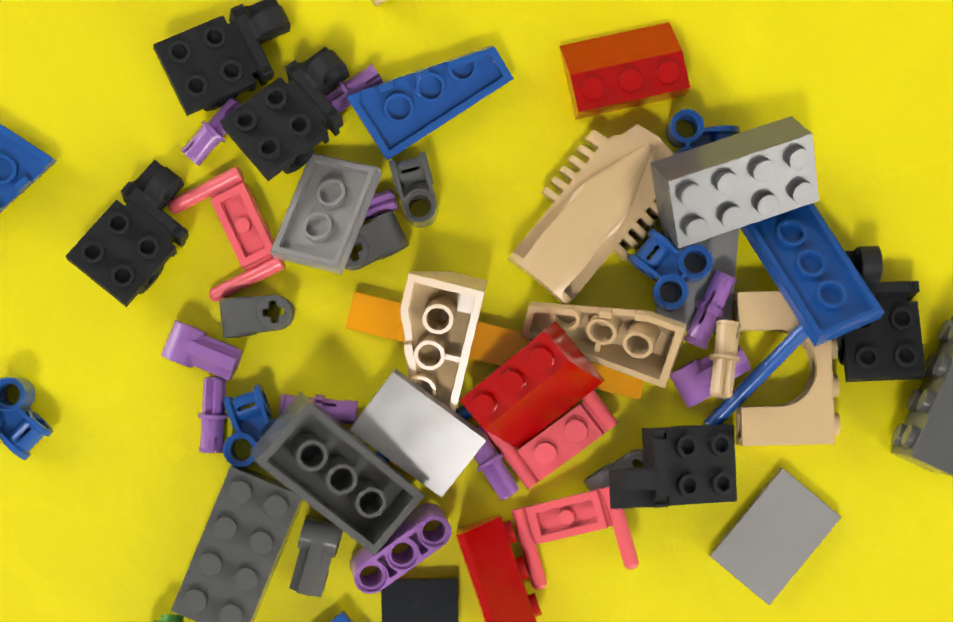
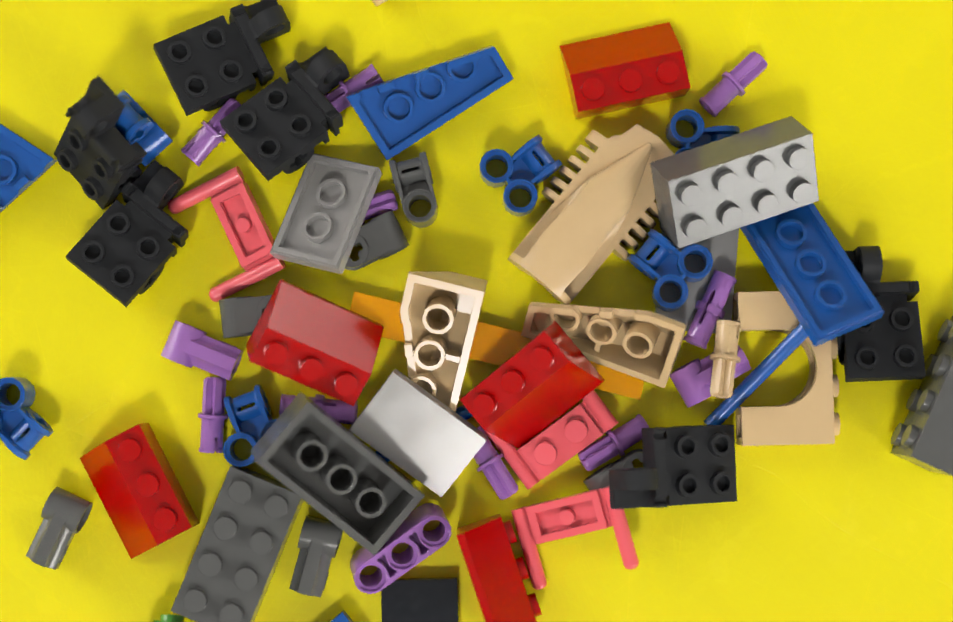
(63, 517): none -> dark grey piece
(94, 147): none -> black plate
(139, 489): none -> red slope
(141, 128): none -> blue piece
(315, 342): none -> red slope
(522, 172): none -> blue piece
(613, 443): none -> medium lavender axle
(733, 83): none -> medium lavender axle
(774, 536): light grey tile -> none

